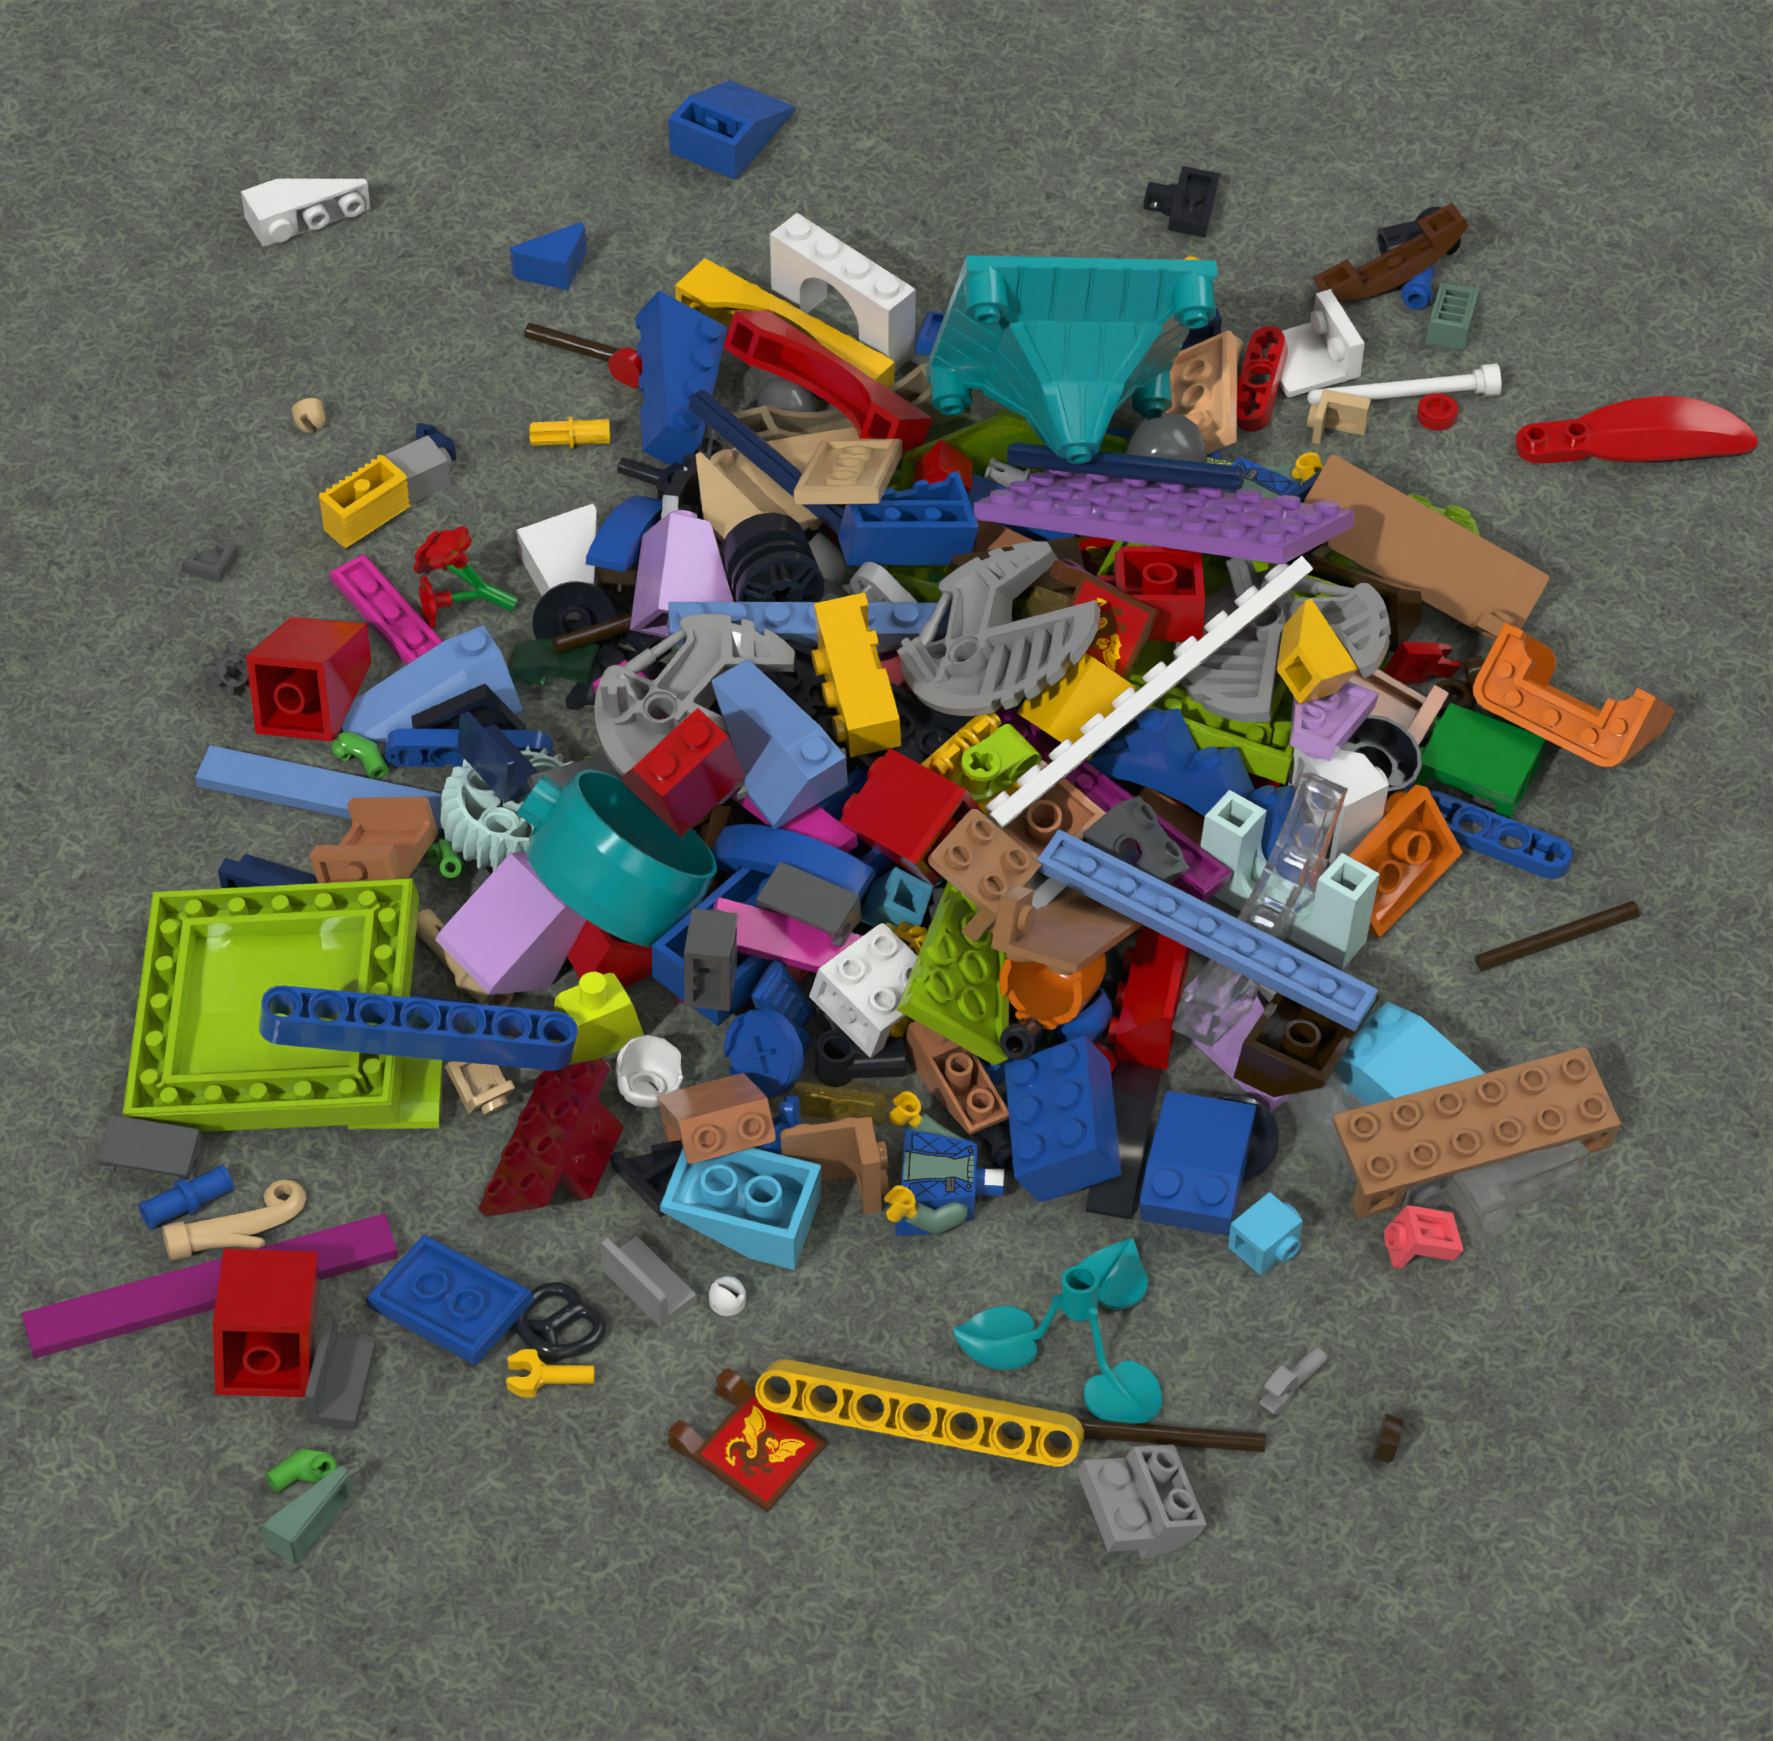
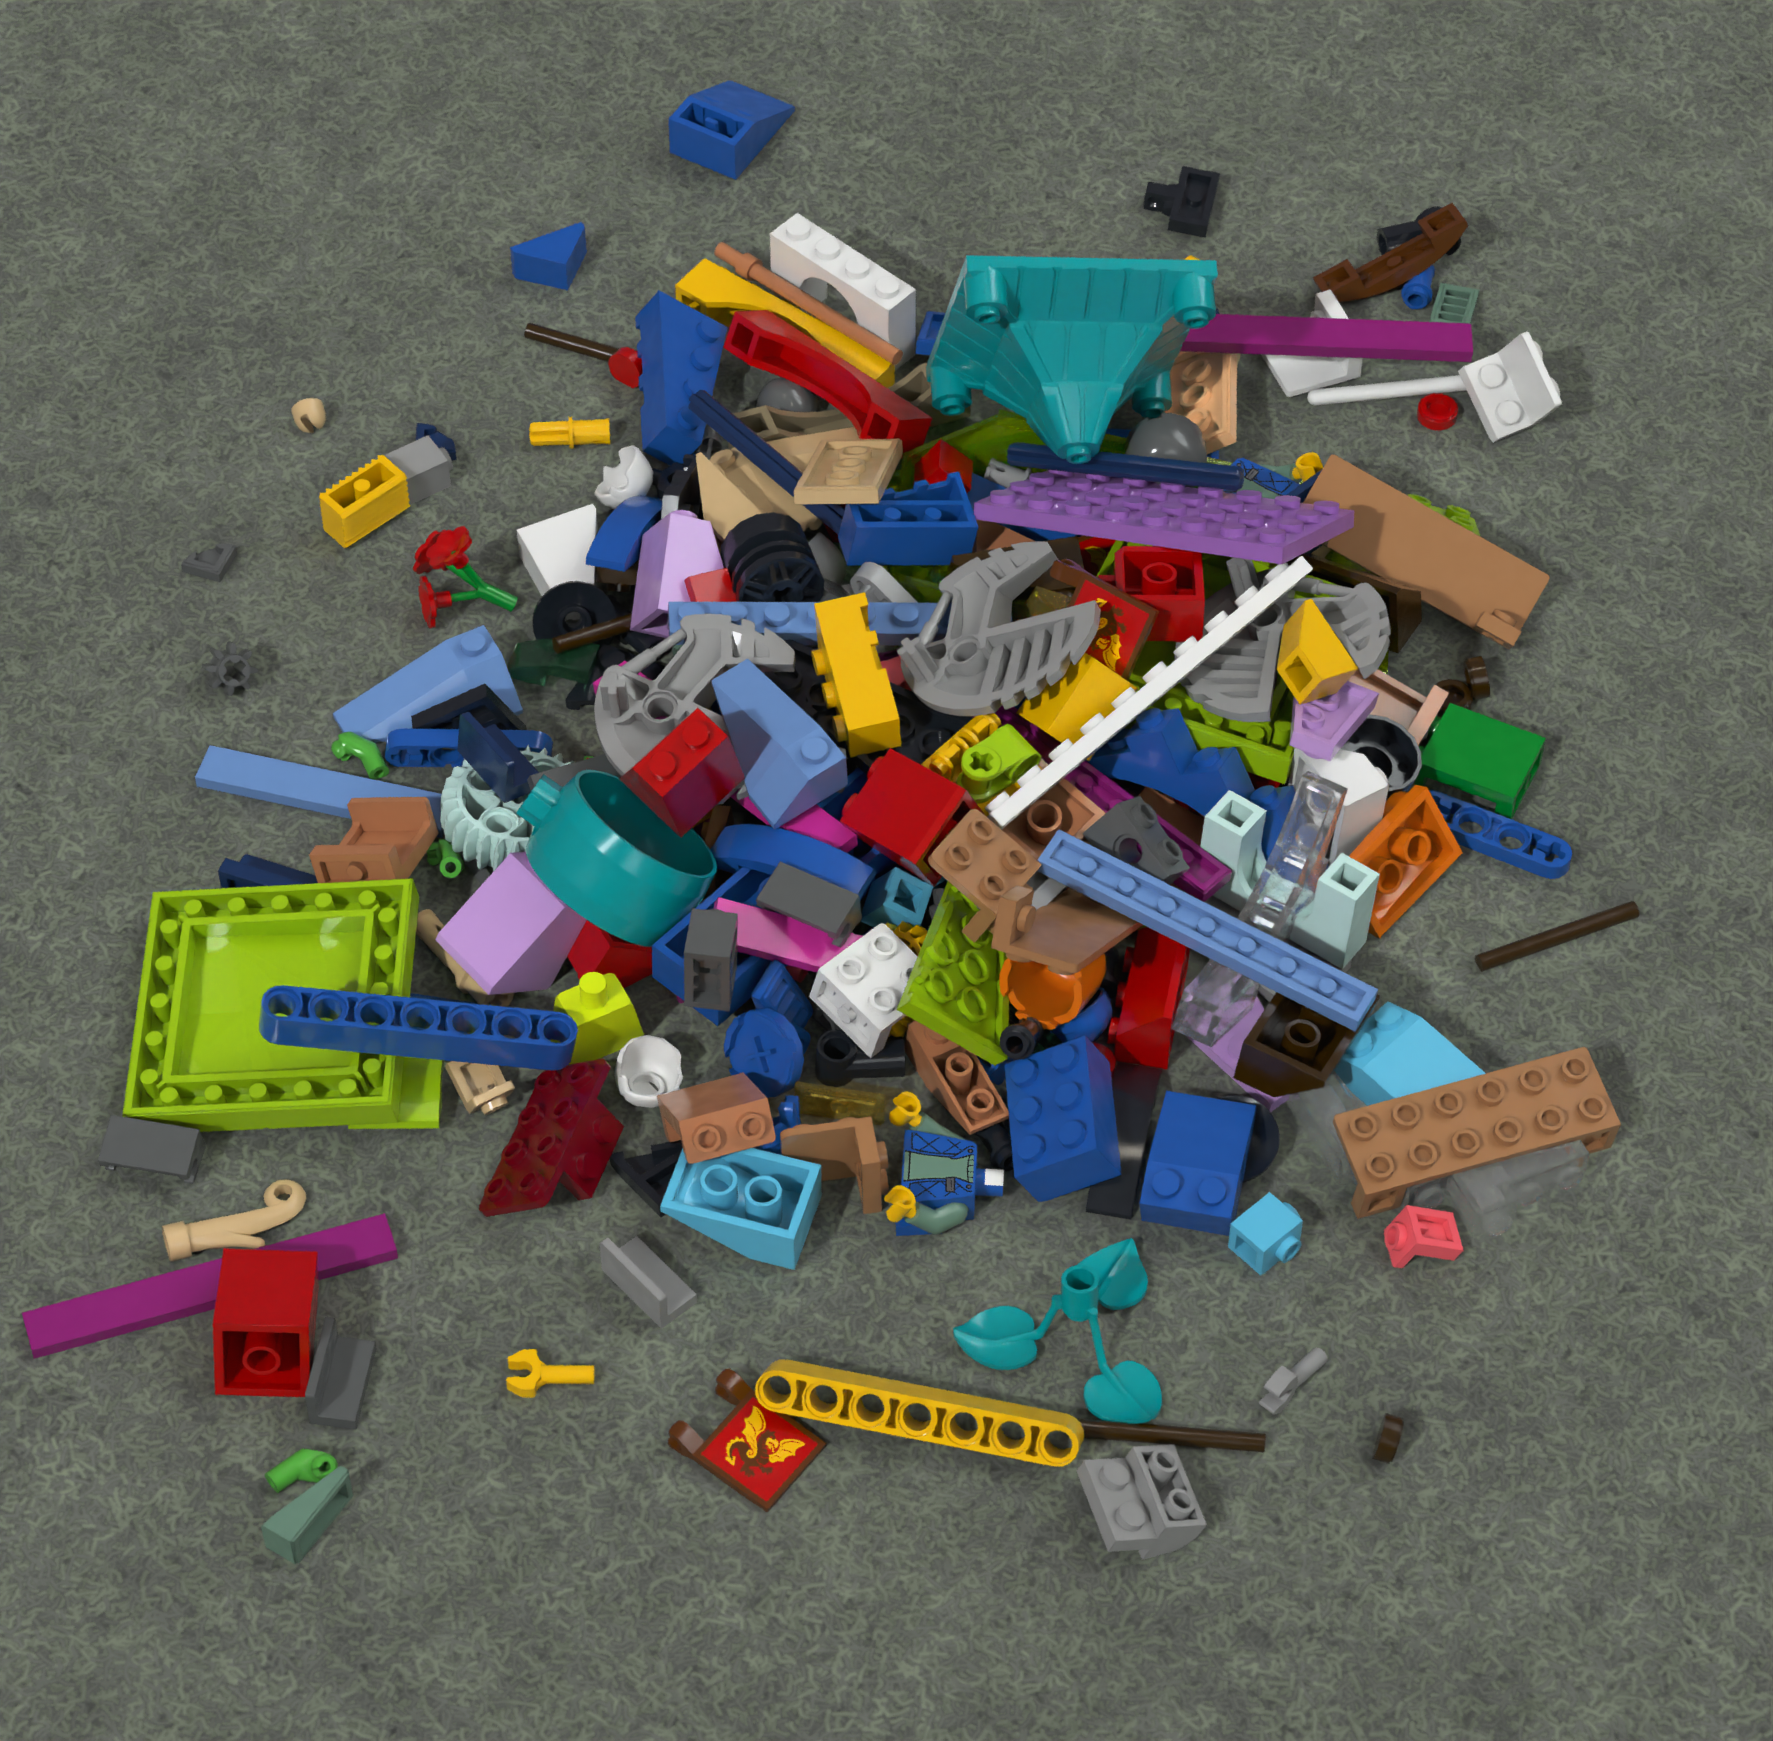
(186, 1197): blue pin -> none
(299, 205): white slope -> none
(307, 677): red slope -> none
(384, 609): dark pink tile -> none
(450, 1299): blue tile -> none
(559, 1321): black piece -> none
(626, 480): none -> white hair
(710, 587): none -> tile
(724, 1300): white hinge -> none
(752, 269): none -> nougat bar
(1256, 363): red beam -> none
(1333, 338): none -> magenta tile
(1339, 412): tan bracket -> none
(1417, 660): red plate -> none
(1511, 388): none -> white bracket
(1518, 689): orange windscreen -> none
(1639, 432): red plant -> none

